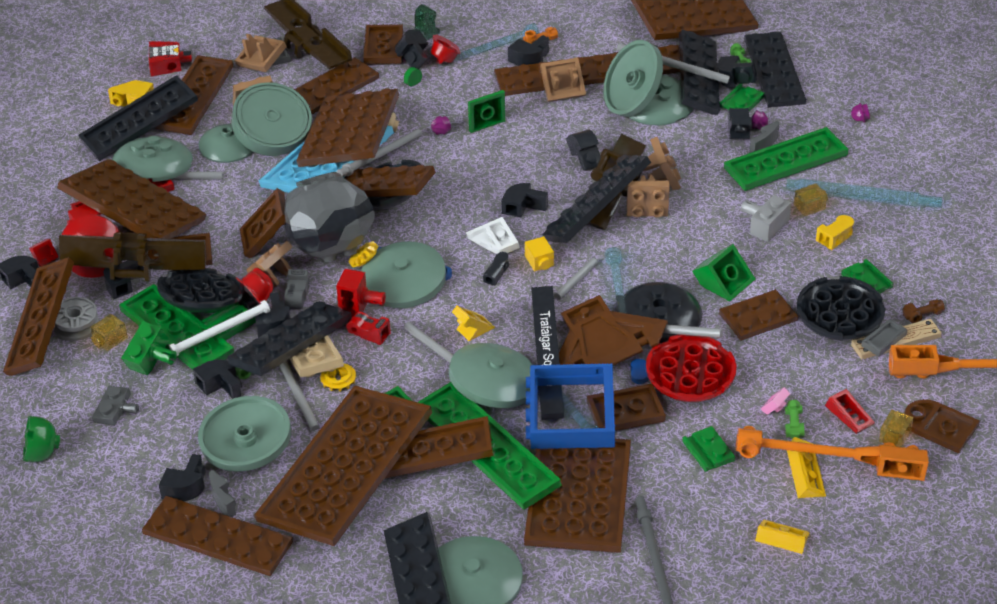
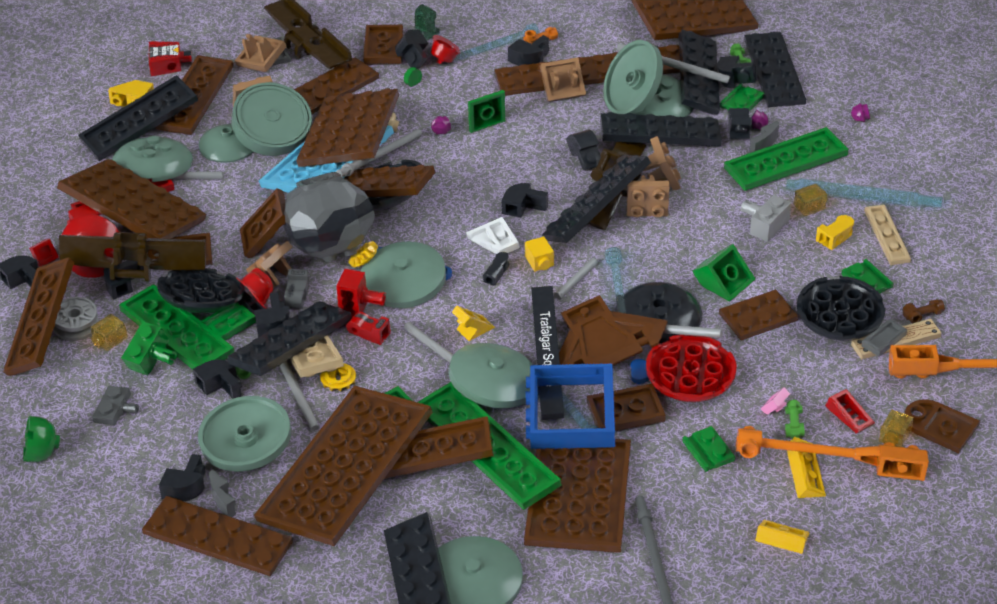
(263, 307): white bar -> none
(668, 128): none -> black plate
(887, 235): none -> tan tile

